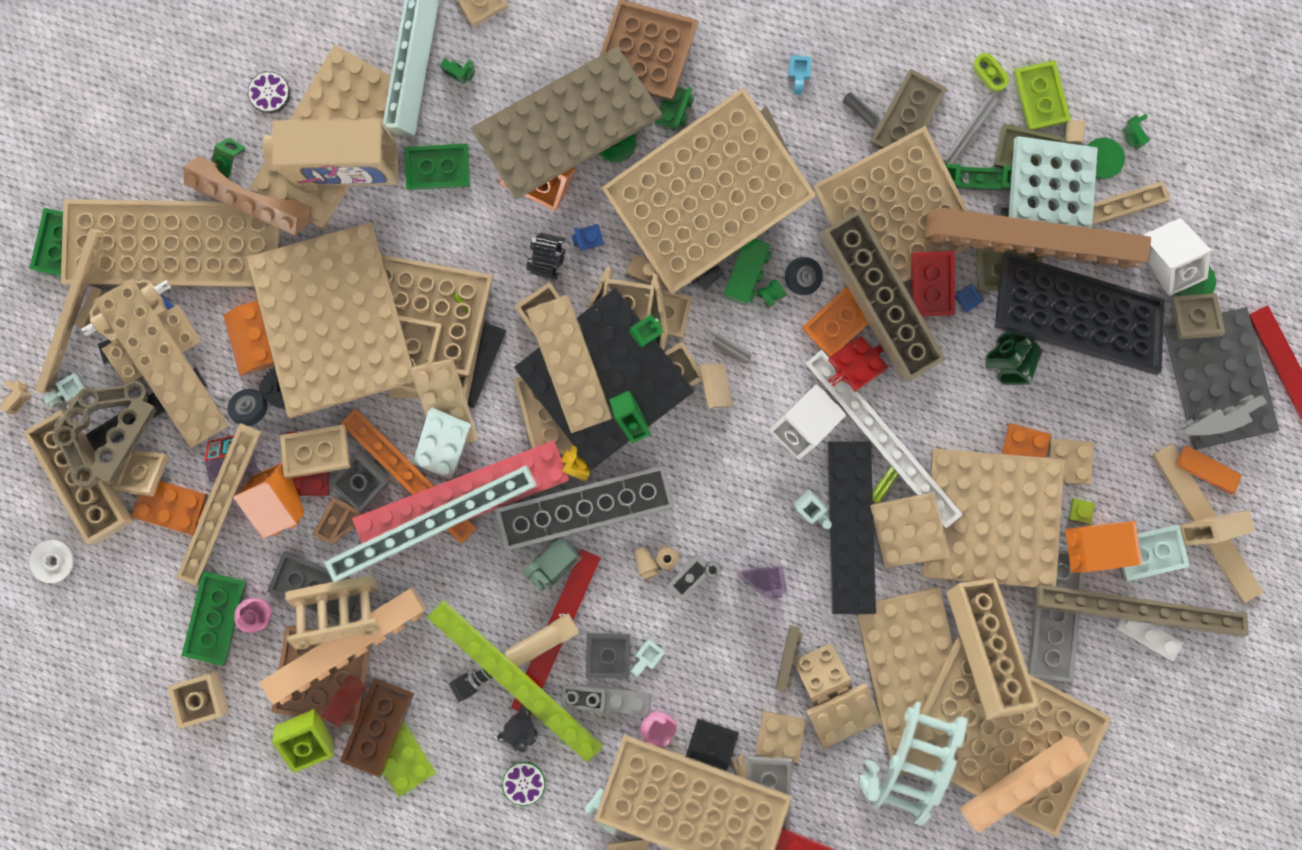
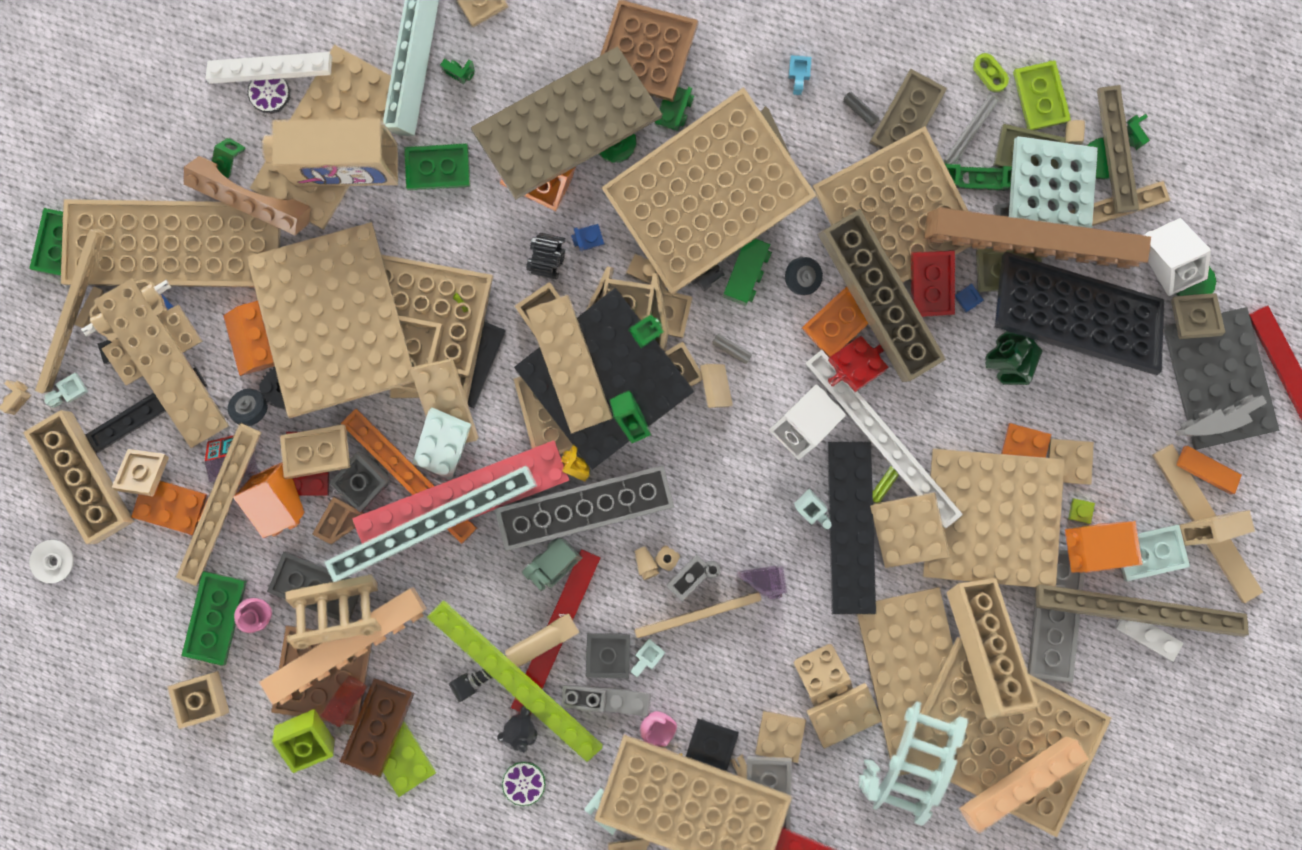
(120, 452): dark tan brick -> none
(269, 67): none -> white plate
(697, 614): none -> tan tile
(773, 292): green wheel -> none
(788, 658): dark tan plate -> none
(1117, 149): none -> dark tan plate

